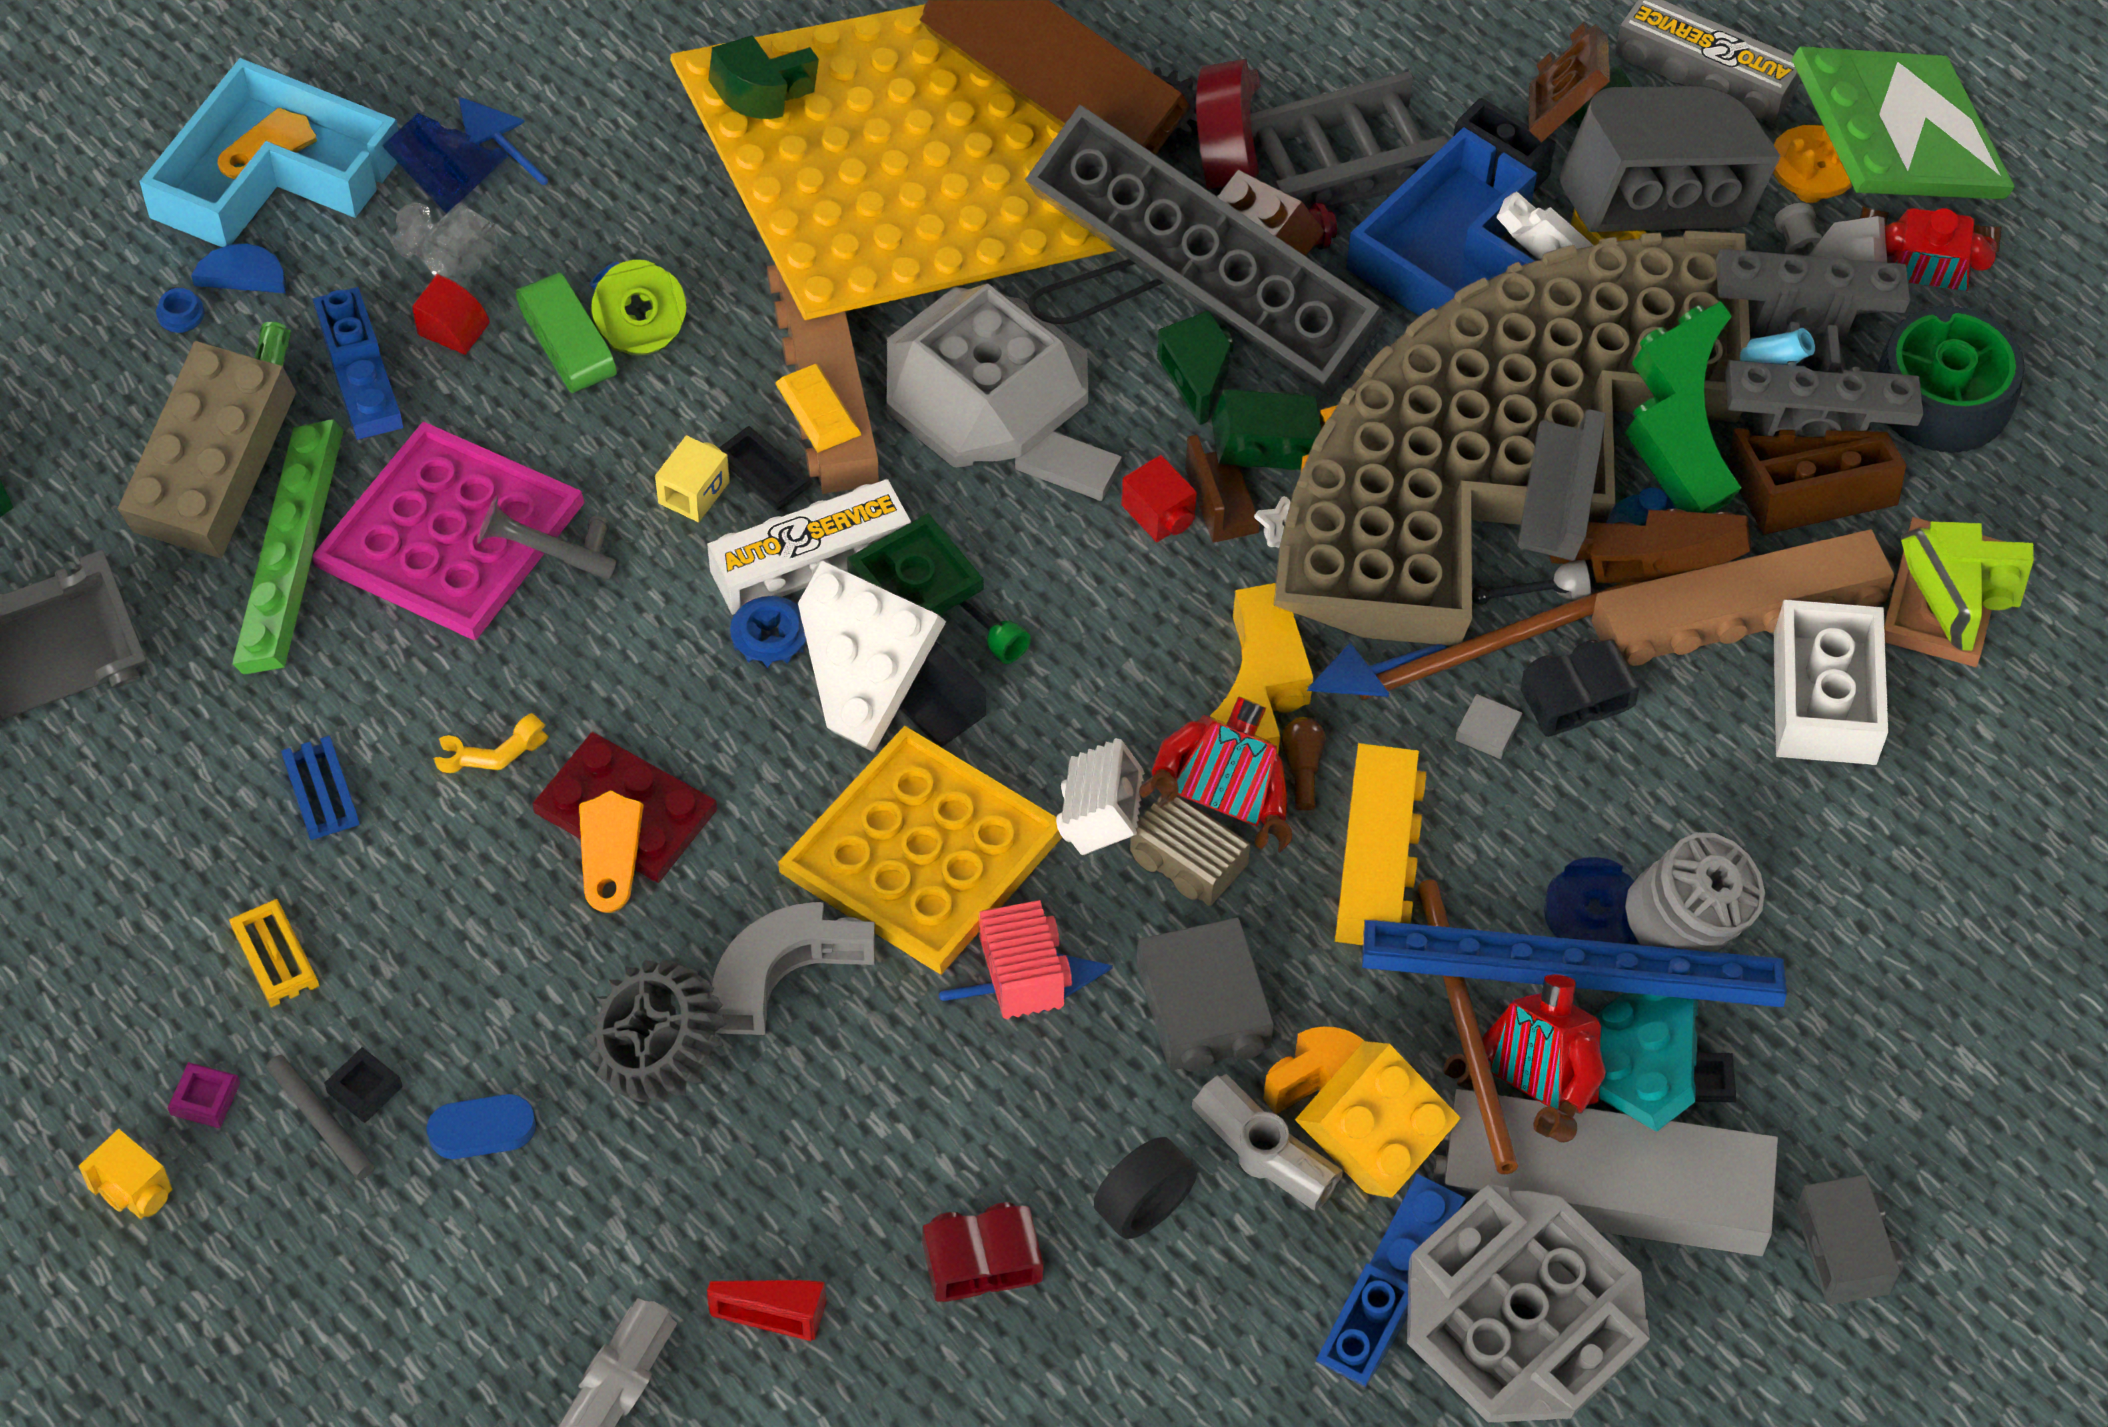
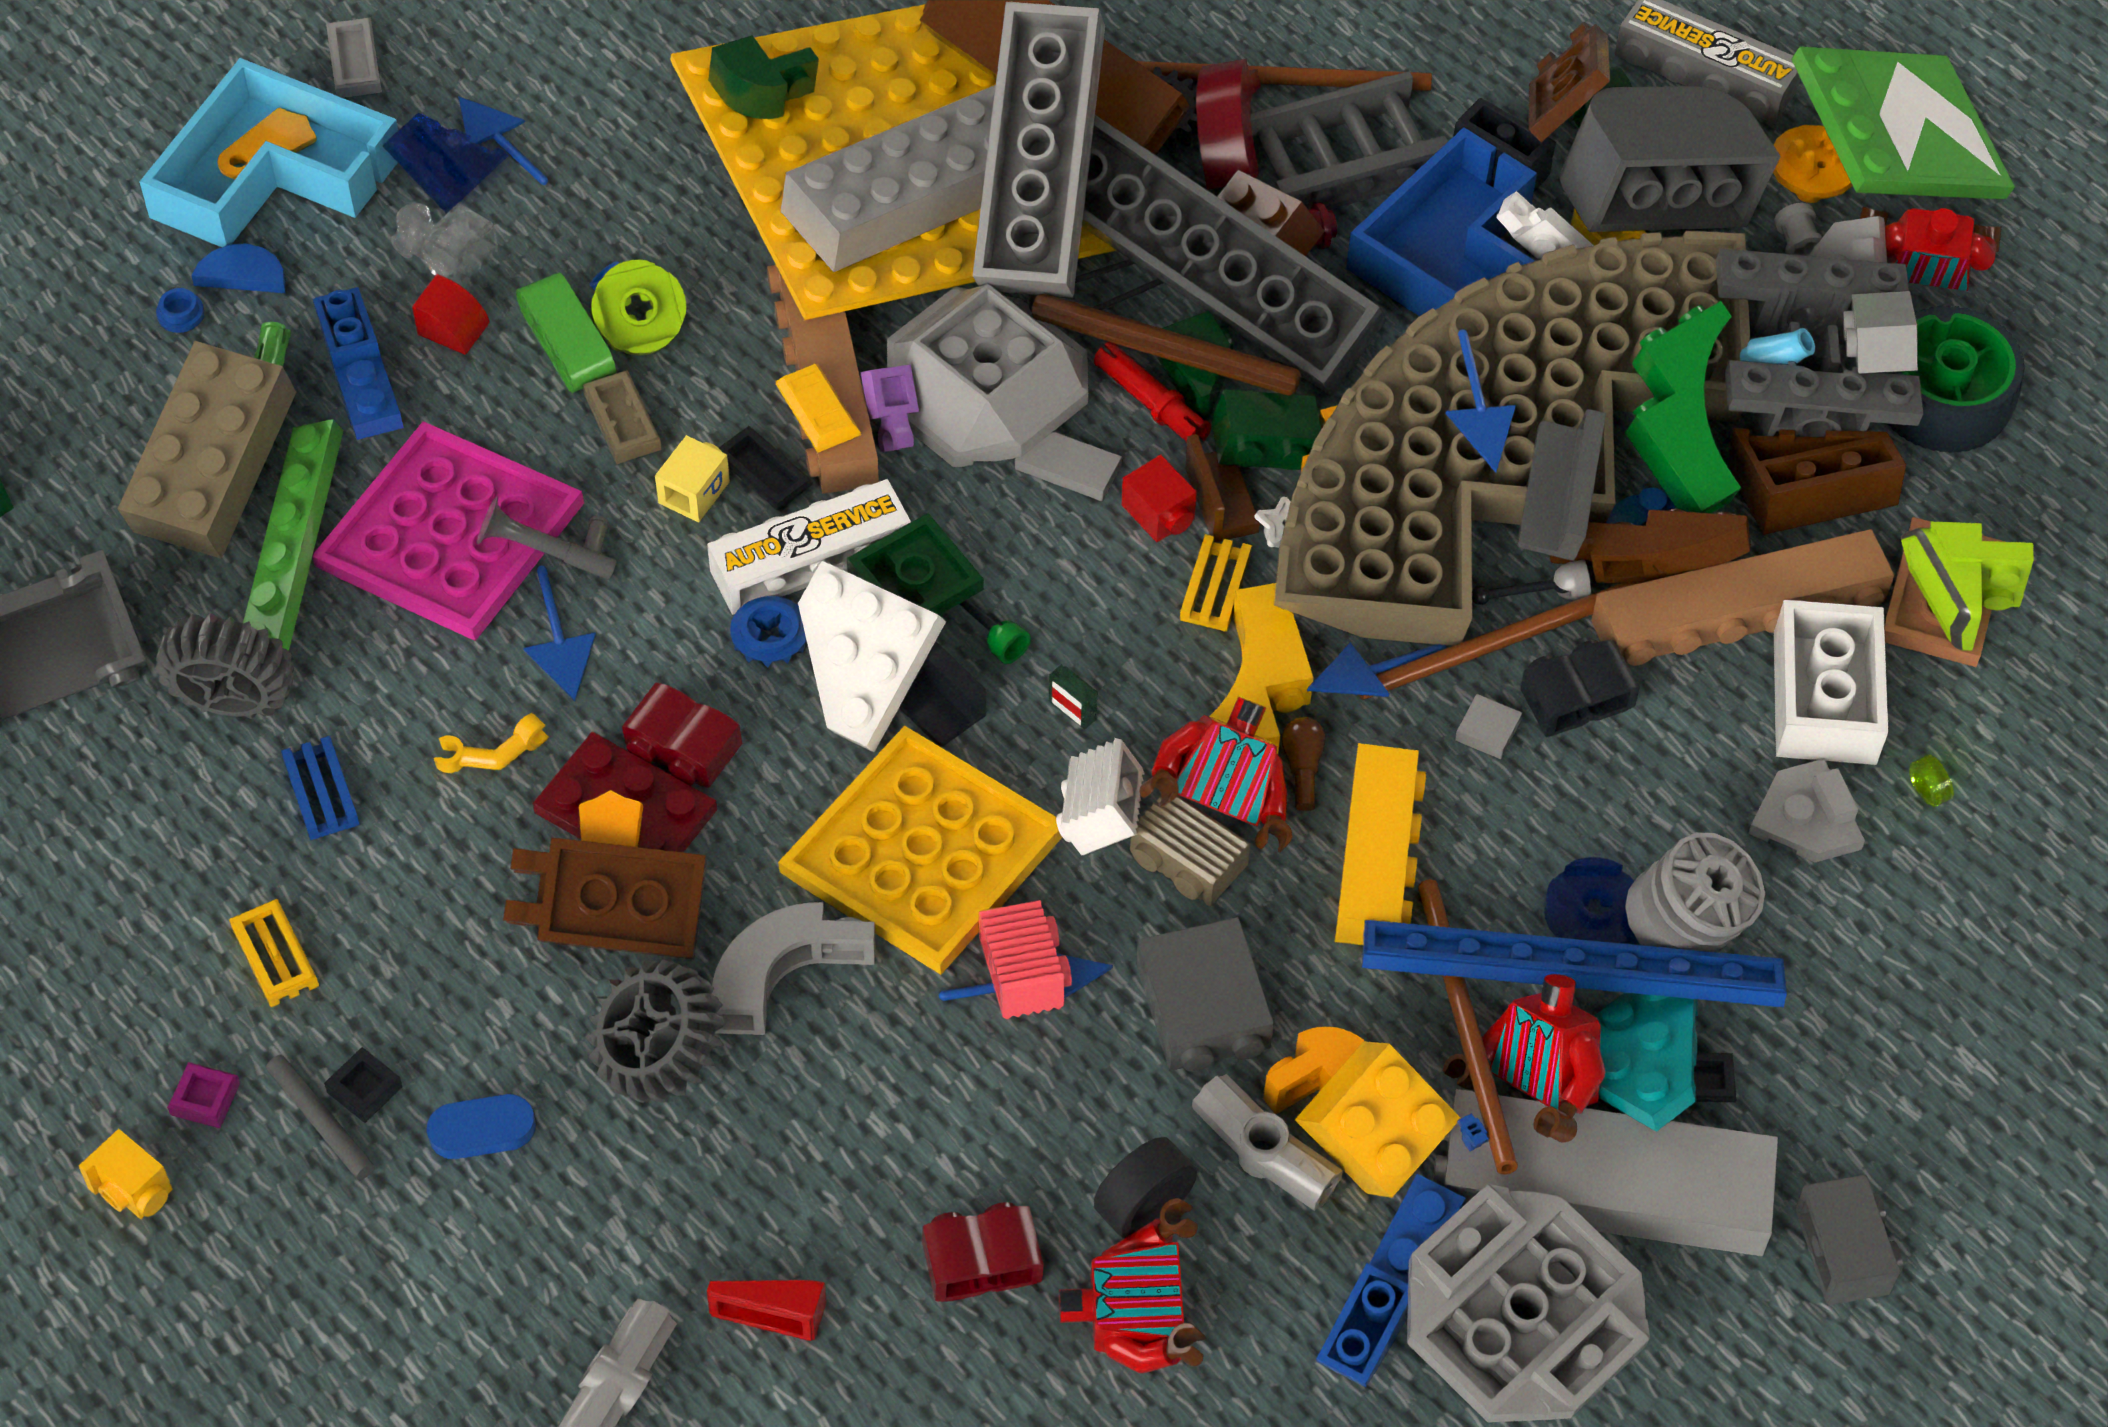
(225, 666): none -> dark grey gear
(353, 57): none -> light grey tile
(563, 658): none -> blue piece
(612, 897): none -> reddish brown tile
(622, 417): none -> dark tan plate
(682, 735): none -> dark red brick
(891, 397): none -> medium lavender plate
(892, 183): none -> light grey brick
(1039, 149): none -> light grey brick
(1073, 696): none -> clear green tile
(1139, 1297): none -> torso
(1165, 405): none -> red pin
(1166, 344): none -> reddish brown axle
(1224, 552): none -> yellow tile
(1297, 75): none -> dark orange piece
(1472, 1132): none -> blue piece
(1483, 426): none -> blue piece
(1810, 812): none -> light grey plate
(1881, 332): none -> light grey brick
(1931, 780): none -> clear neon green tile

